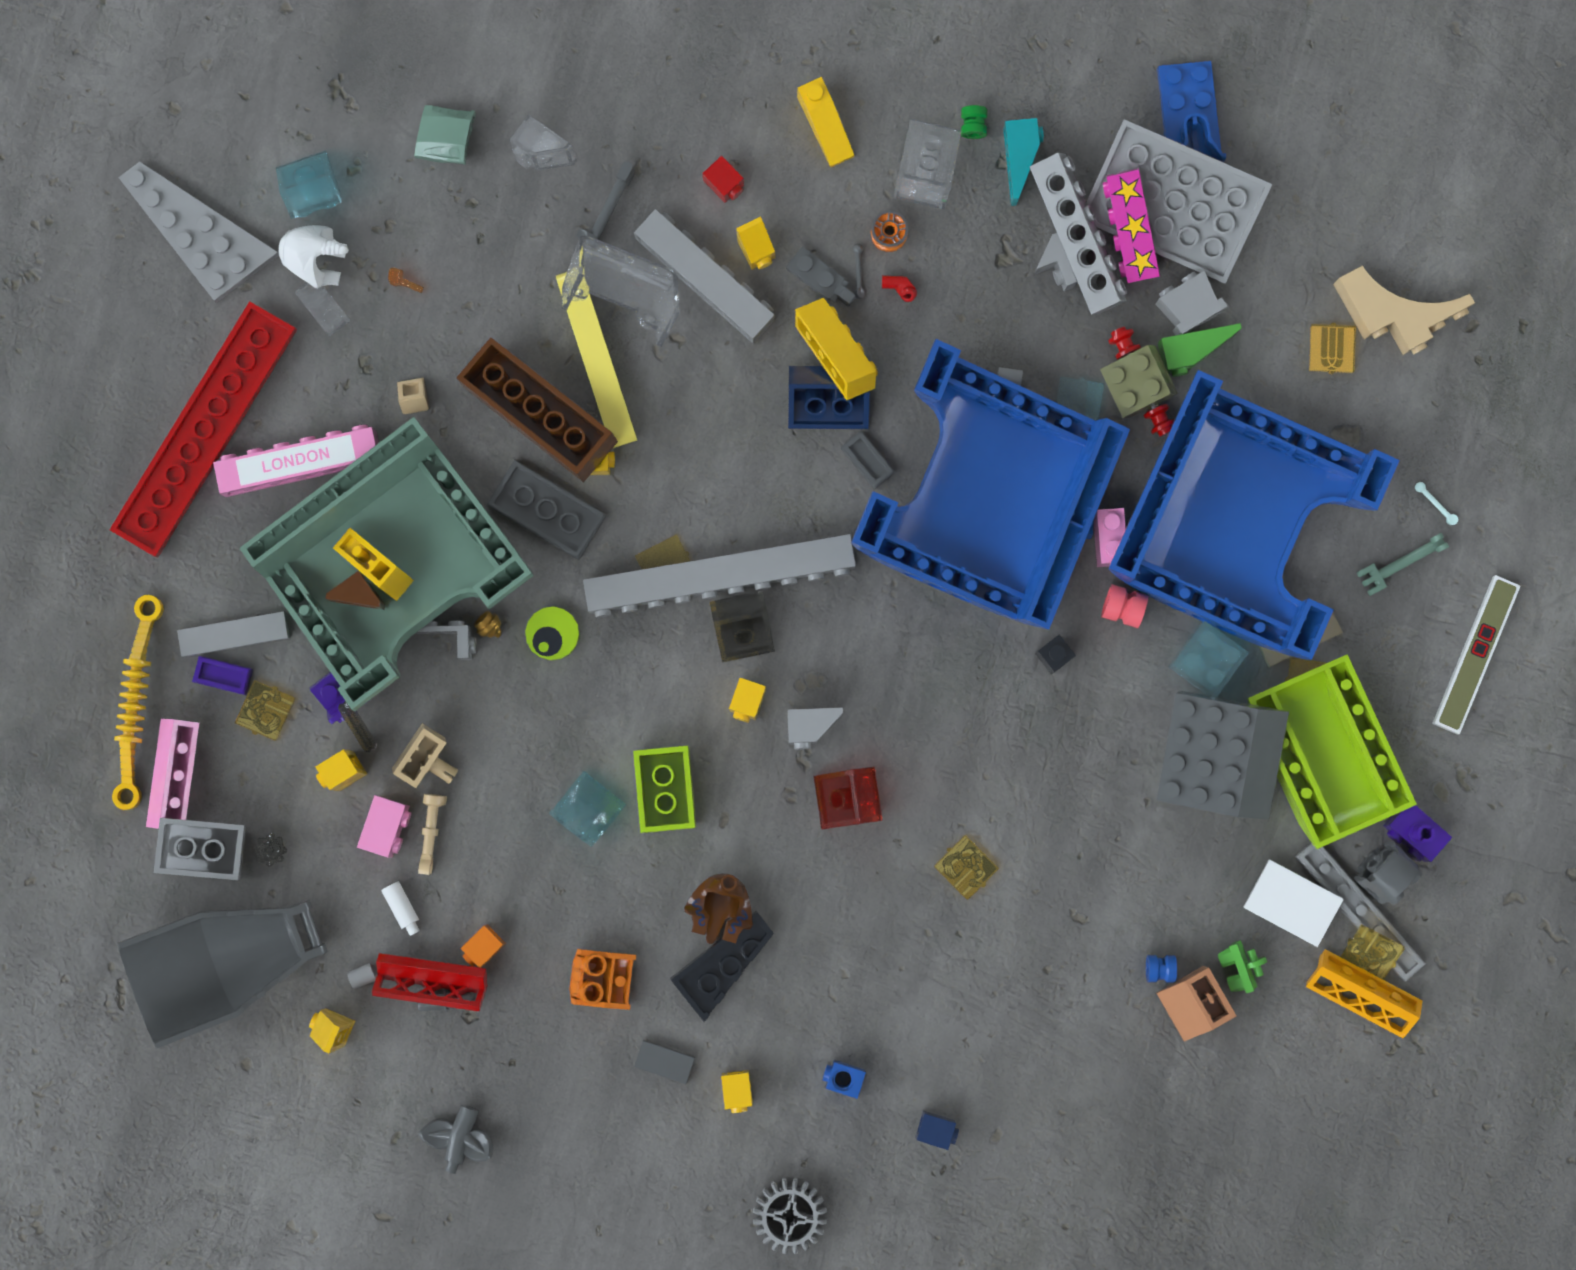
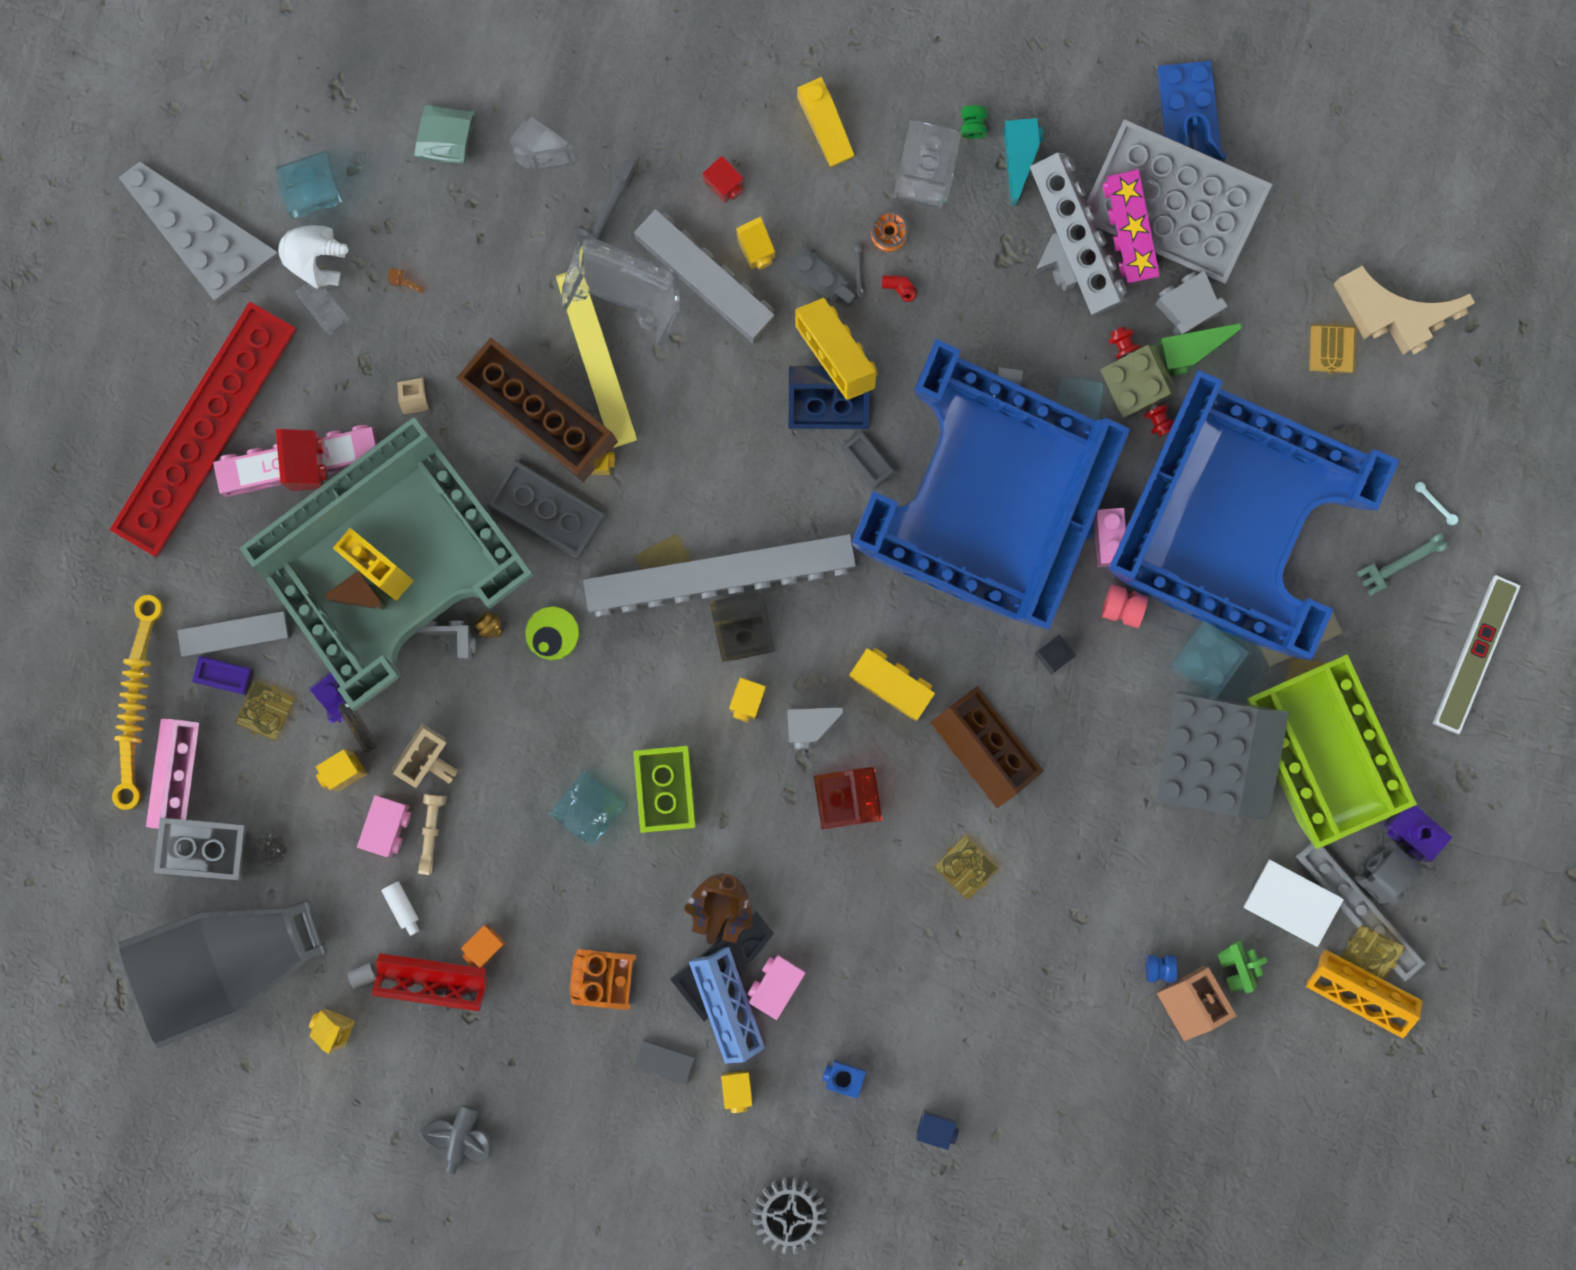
(300, 459): none -> red slope
(723, 1009): none -> medium blue fence
(776, 986): none -> bright pink brick
(892, 683): none -> yellow brick
(987, 747): none -> reddish brown slope

